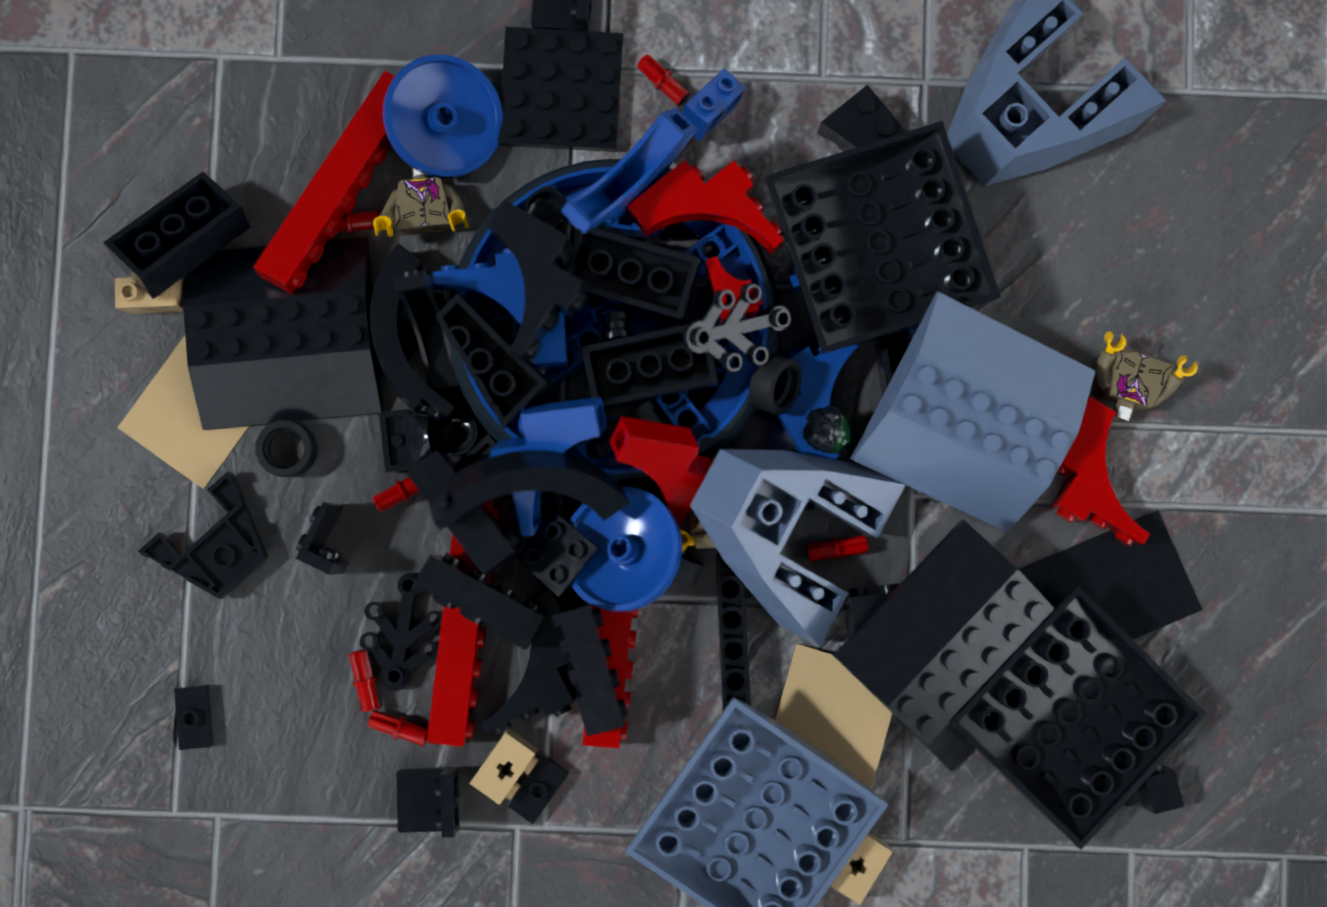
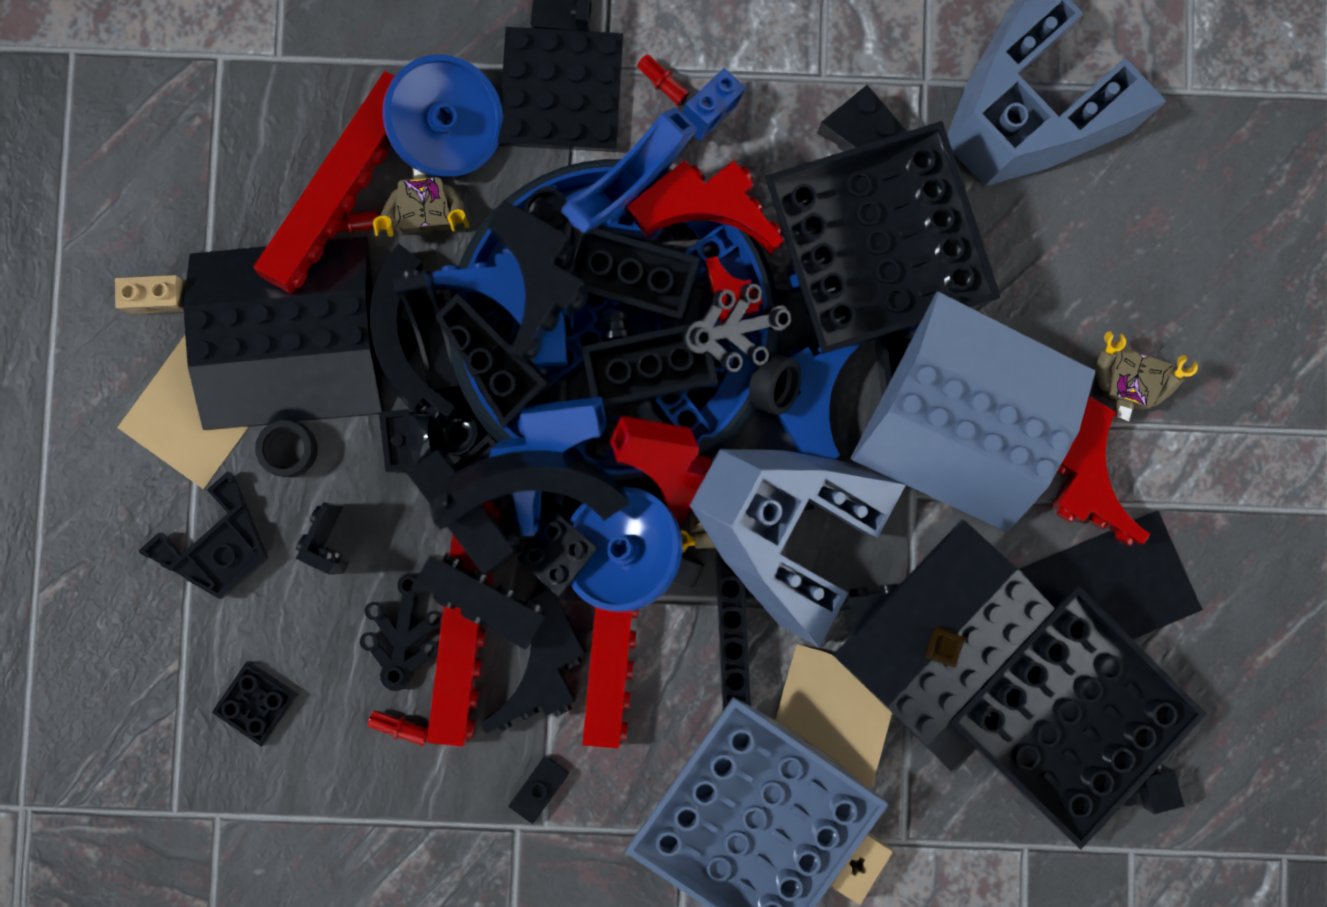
(177, 234): black brick -> none
(193, 717): black plate -> none
(255, 703): none -> black tile
(364, 680): red axle -> none
(395, 494): red axle -> none
(428, 801): black bracket -> none
(492, 780): tan brick -> none
(590, 668): black wedge -> none
(827, 430): black piece -> none
(837, 548): red axle -> none
(945, 647): none -> dark brown tile

